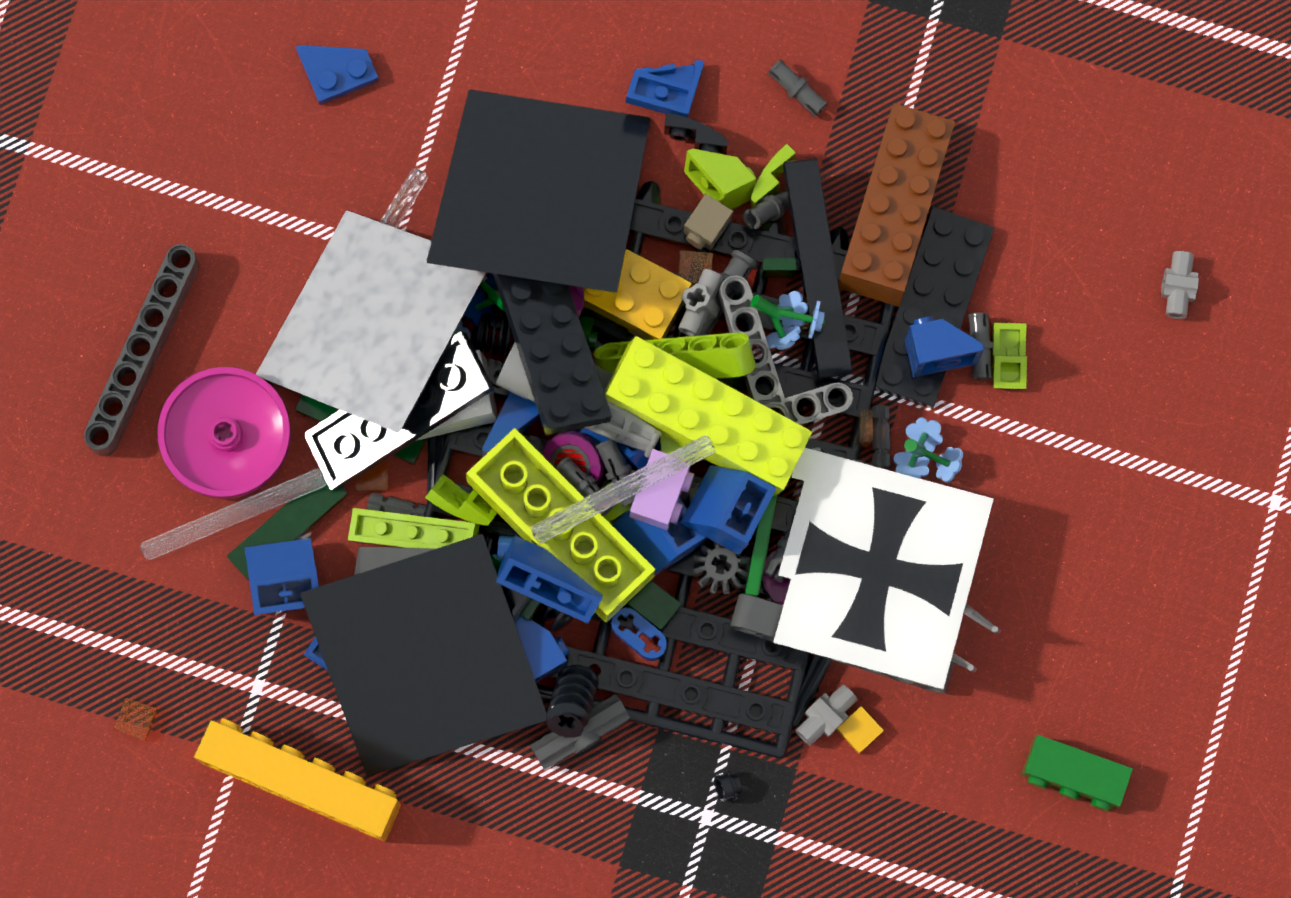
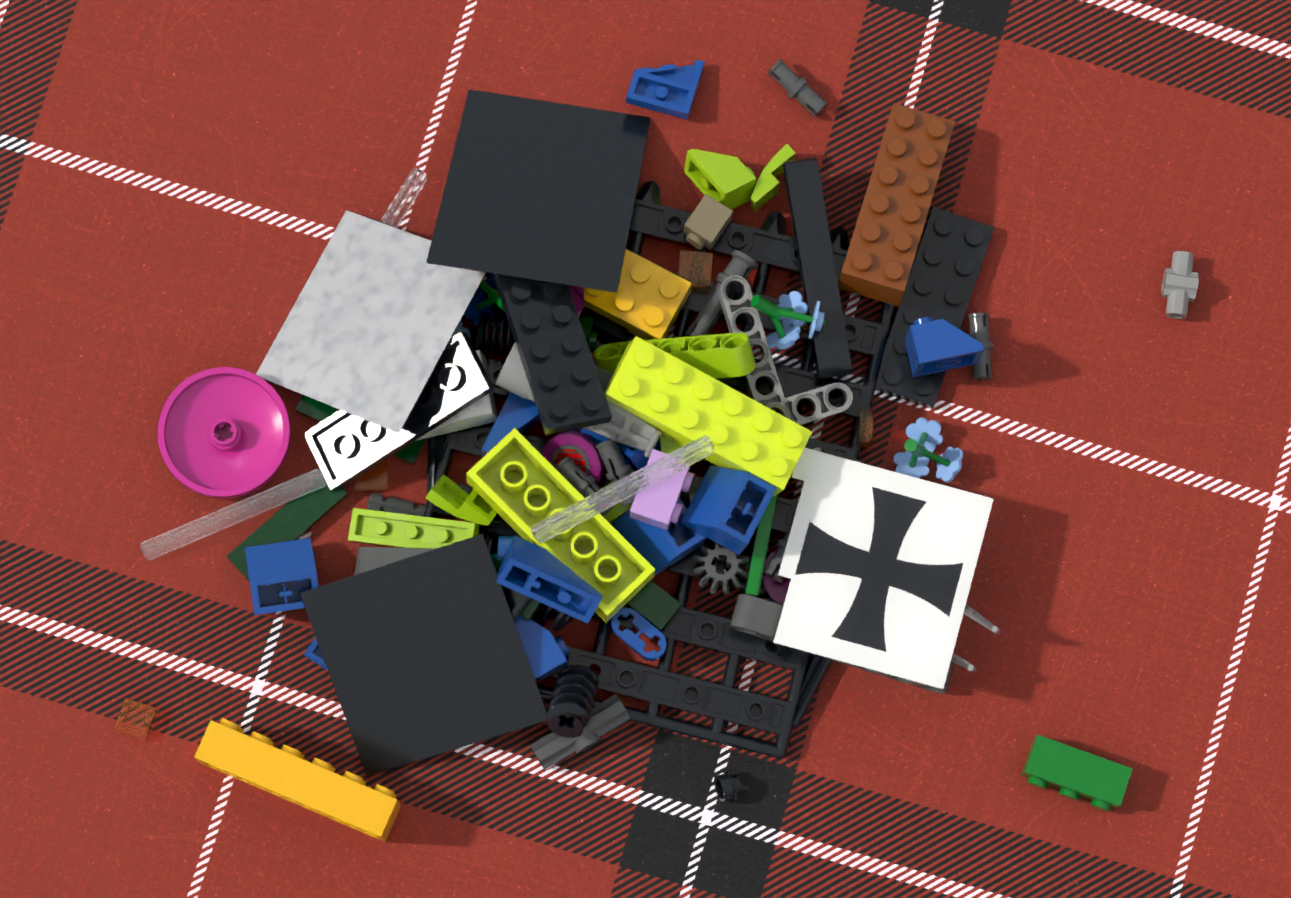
(140, 334): dark grey beam -> none
(336, 70): blue wing -> none
(700, 303): light grey axle -> none
(706, 138): black slope -> none
(770, 209): dark grey pin -> none
(778, 267): dark green tile -> none
(826, 715): light grey axle -> none
(859, 730): yellow tile -> none
(881, 436): dark grey axle -> none
(1009, 355): lime slope -> none

